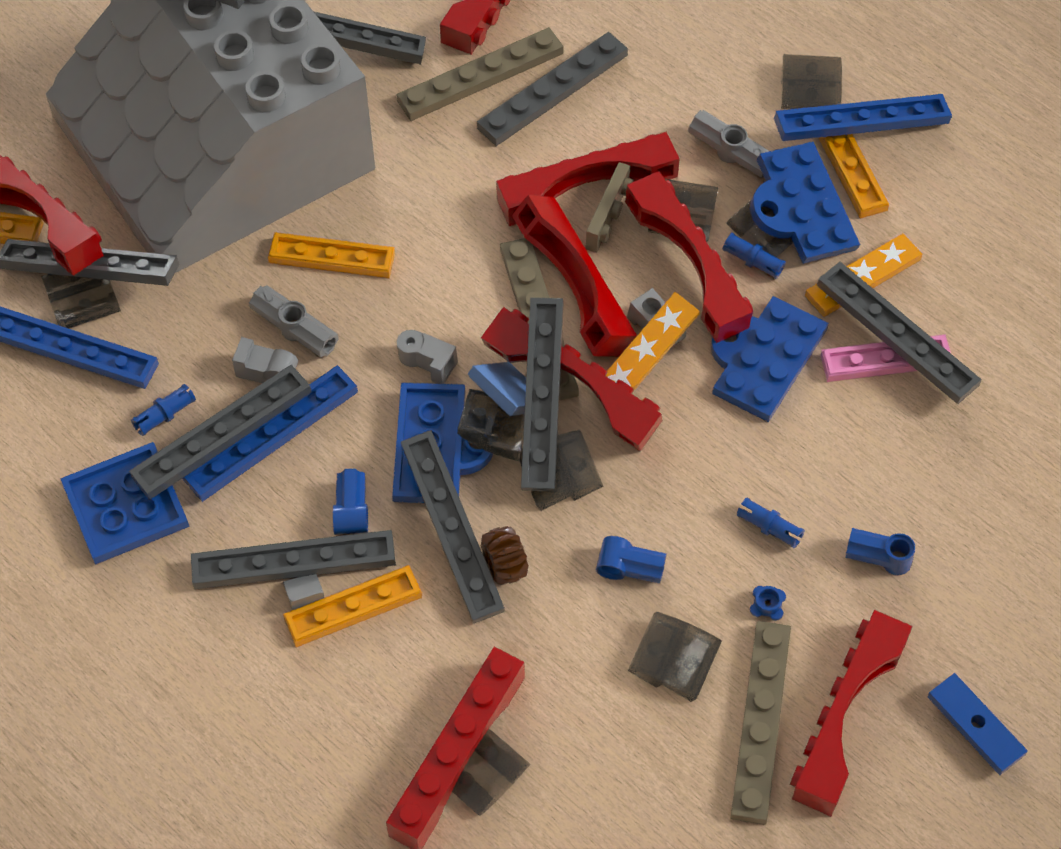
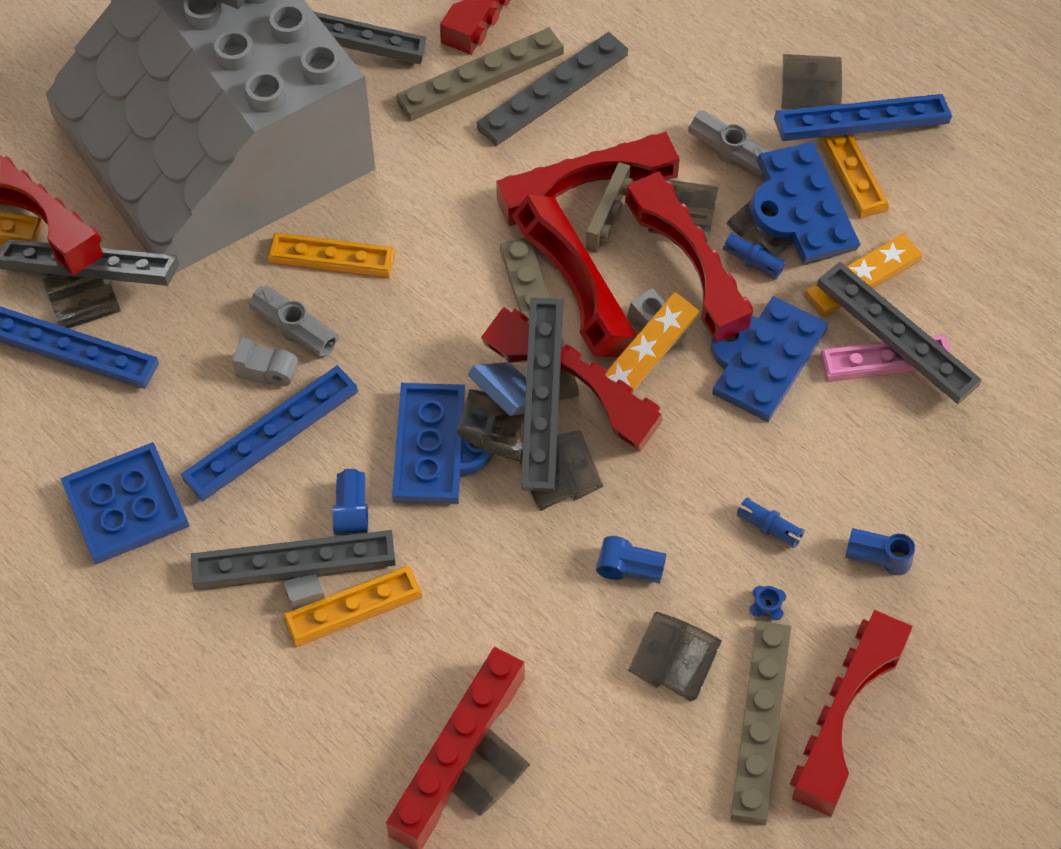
(163, 410): blue pin -> none
(220, 432): dark grey plate -> none
(427, 353): light grey leg -> none
(452, 527): dark grey plate -> none
(504, 555): reddish brown gear -> none
(962, 709): blue tile -> none

